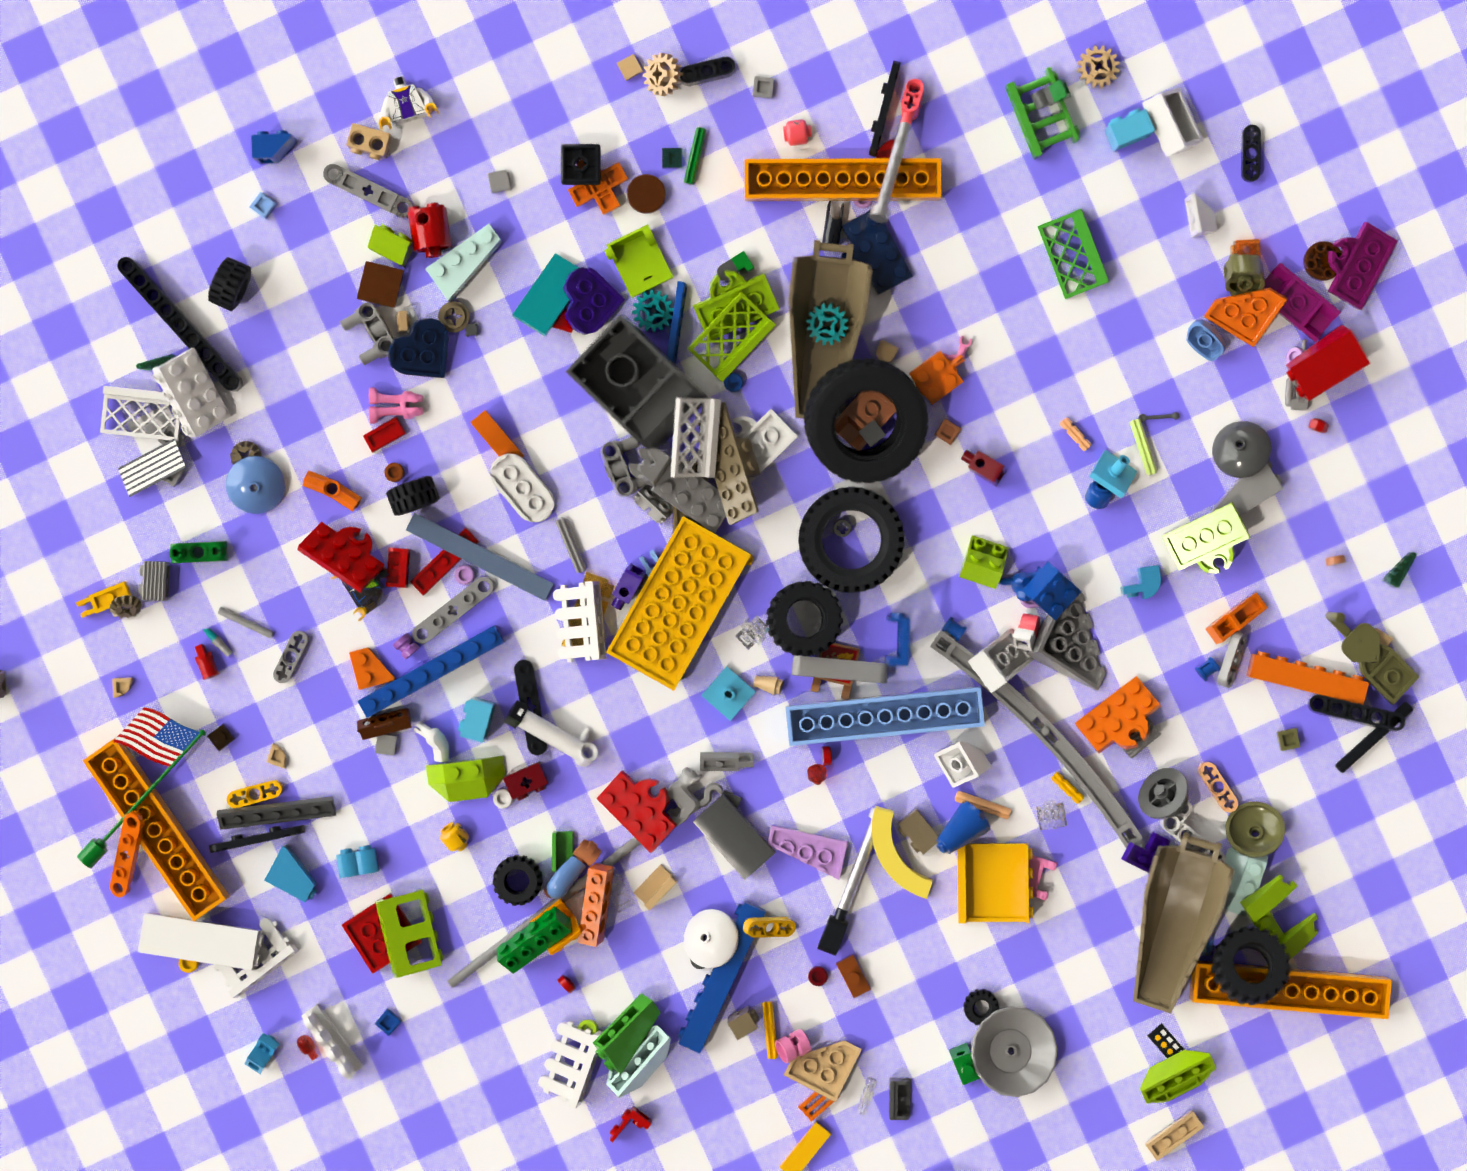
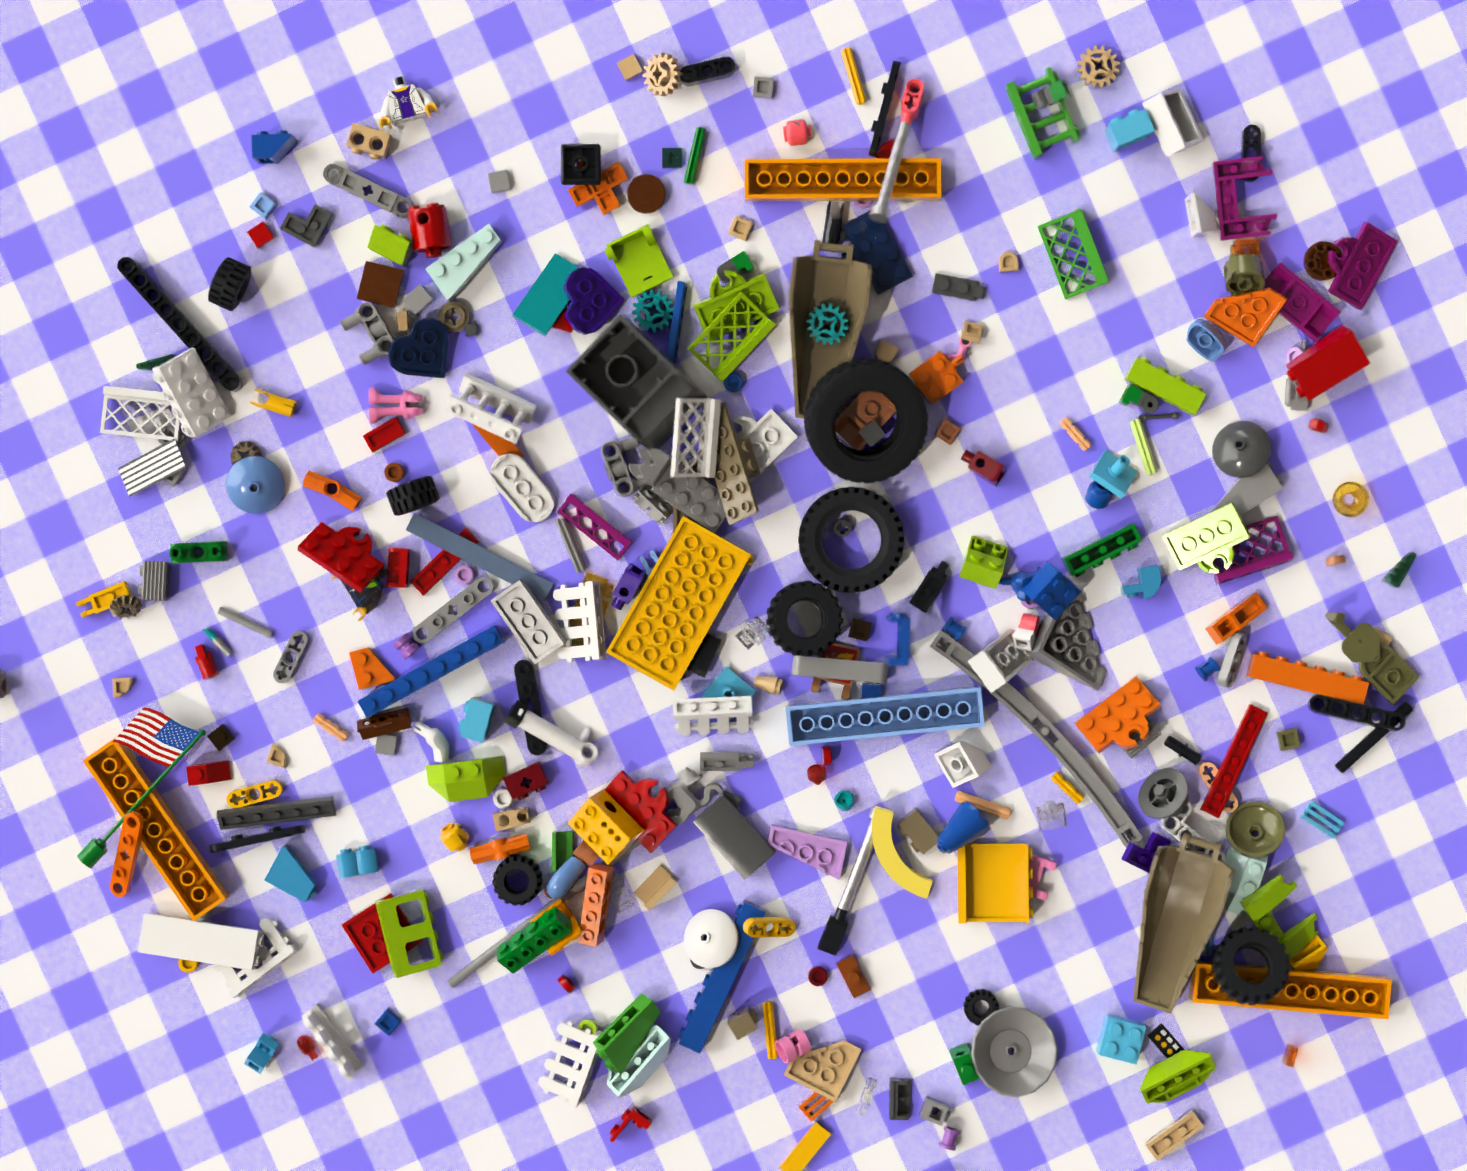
(208, 772): none -> red slope
(260, 234): none -> red tile
(277, 404): none -> yellow piece
(309, 230): none -> dark grey plate
(330, 727): none -> light nougat axle
(417, 300): none -> light grey brick
(496, 397): none -> white fence
(499, 849): none -> orange piece
(511, 818): none -> tan leg
(528, 621): none -> plate
(599, 521): none -> magenta fence
(605, 831): none -> yellow piece
(704, 655): none -> black slope
(707, 708): none -> white fence
(740, 228): none -> tan tile
(844, 800): none -> teal tile
(853, 76): none -> yellow axle
(859, 629): none -> dark brown plate
(870, 690): none -> blue tile
(930, 587): none -> black hinge
(938, 1118): none -> light grey brick
(949, 1138): none -> medium lavender bush
(957, 287): none -> dark grey hinge
(972, 332): none -> tan tile
(1008, 262): none -> tan tile
(1101, 549): none -> green brick
(1120, 1038): none -> medium azure brick
(1146, 402): none -> leg
(1164, 386): none -> lime brick
(1182, 750): none -> black axle
(1224, 176): none -> magenta wedge
(1233, 761): none -> red tile
(1261, 563): none -> magenta fence
(1290, 1055): none -> clear orange tile
(1310, 955): none -> yellow slope
(1335, 828): none -> medium azure tile
(1359, 495): none -> clear yellow piece

